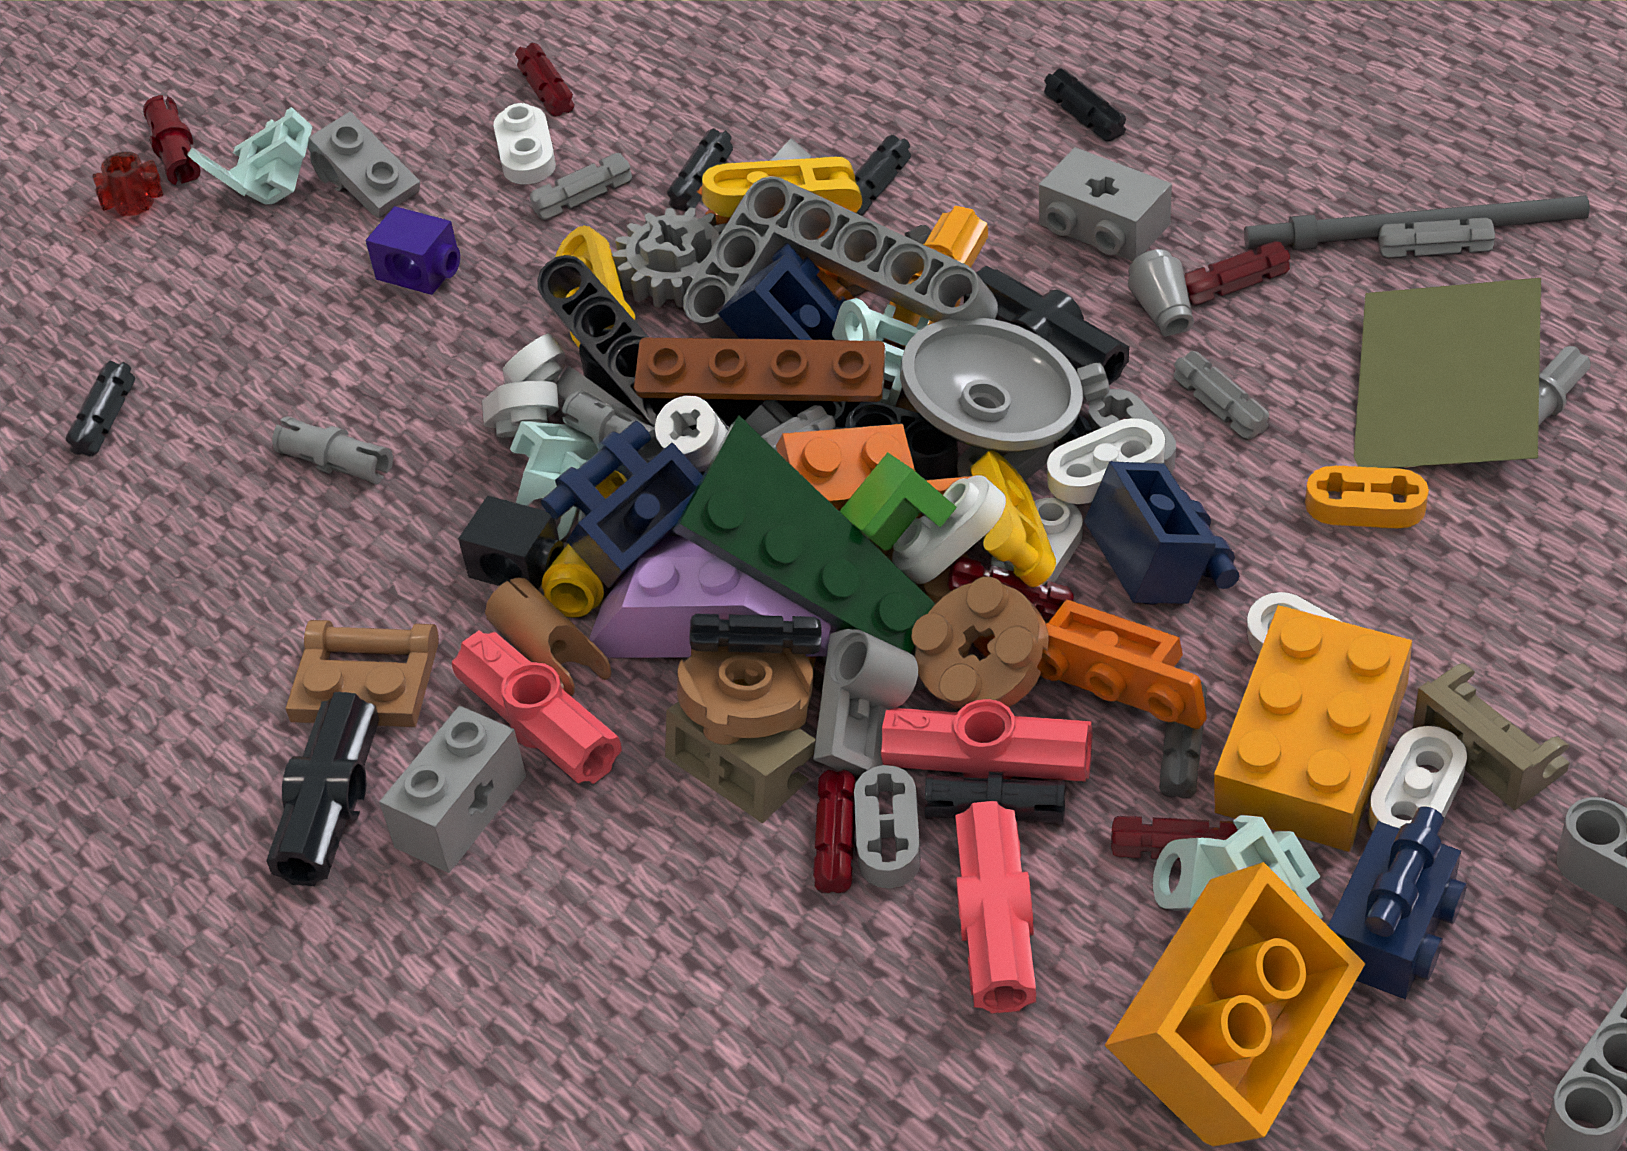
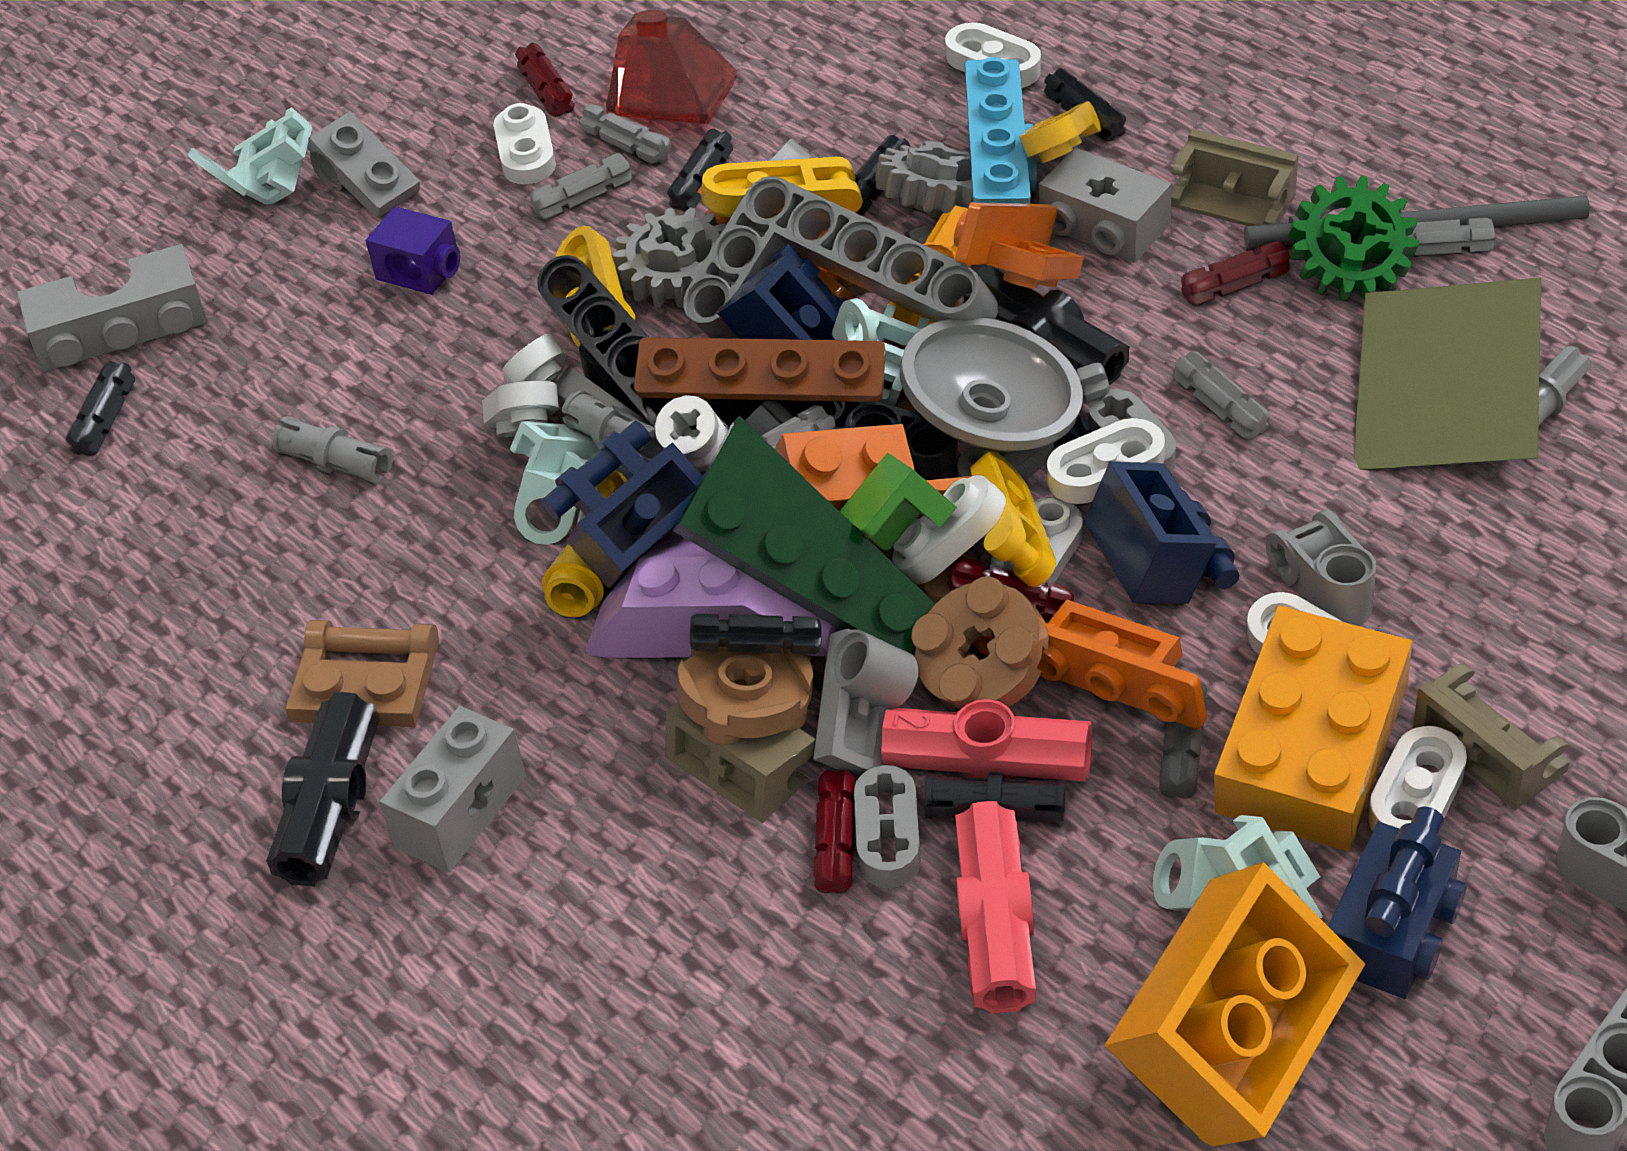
(127, 184): clear red gear -> none
(152, 304): none -> light grey arch
(170, 139): dark red pin -> none
(509, 543): black brick -> none
(537, 707): coral piece -> none
(542, 631): medium nougat piece -> none
(625, 134): none -> light grey axle
(667, 71): none -> clear red slope
(926, 177): none -> light grey gear
(981, 41): none -> white plate
(994, 124): none -> medium azure bracket
(1015, 240): none -> orange bracket
(1060, 133): none -> yellow plate
(1132, 837): dark red axle -> none
(1162, 291): light grey cone -> none
(1234, 179): none -> dark tan hinge
(1326, 567): none -> light grey piece
(1366, 496): light orange beam -> none
(1378, 232): none -> green gear

